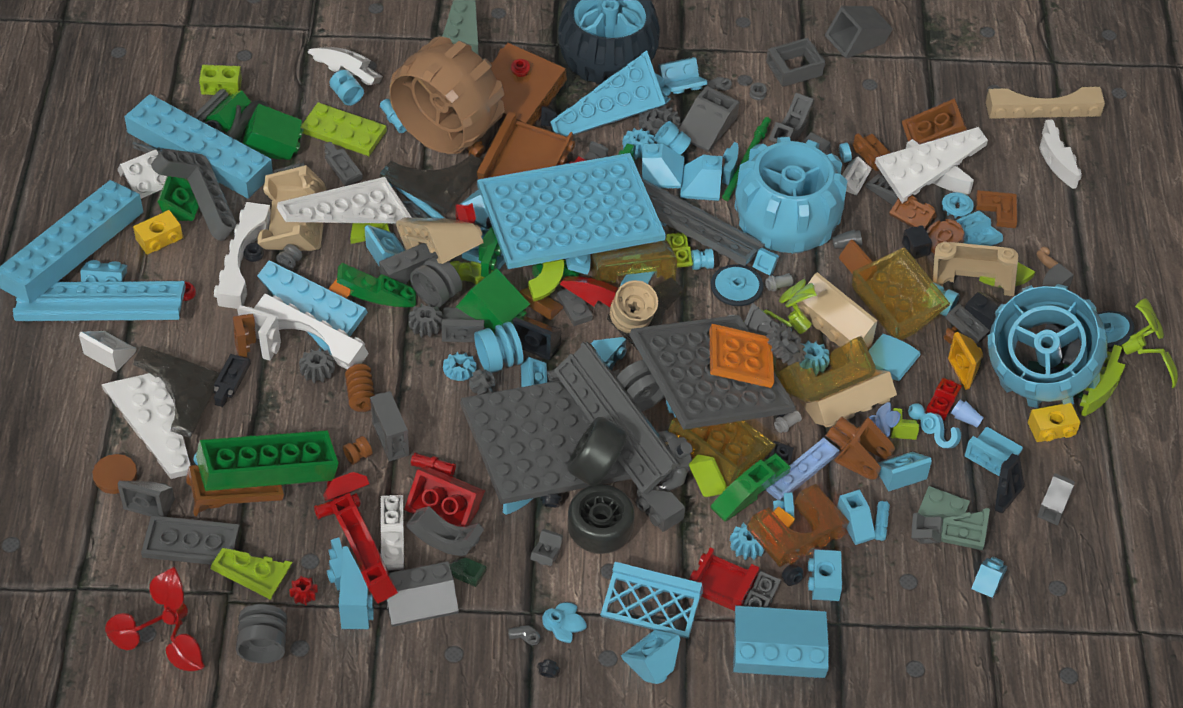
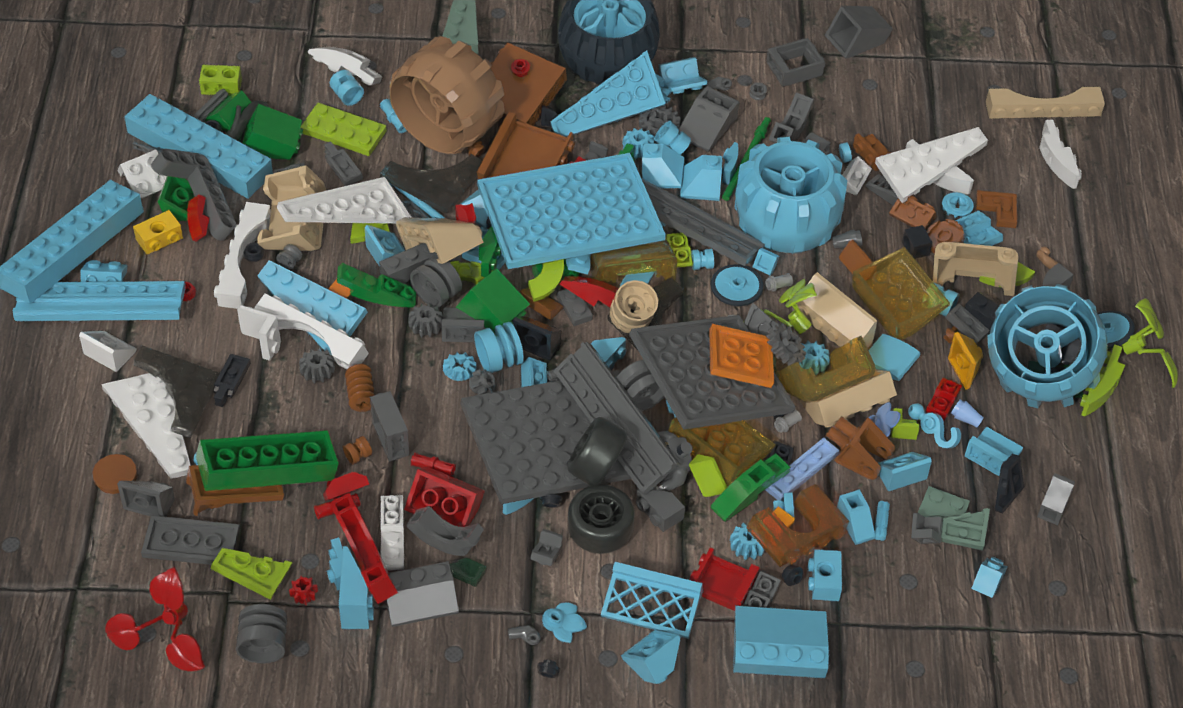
(196, 220): none -> red slope
(244, 333): dark orange bracket -> none
(935, 123): dark orange slope -> none
(1053, 422): yellow brick -> none

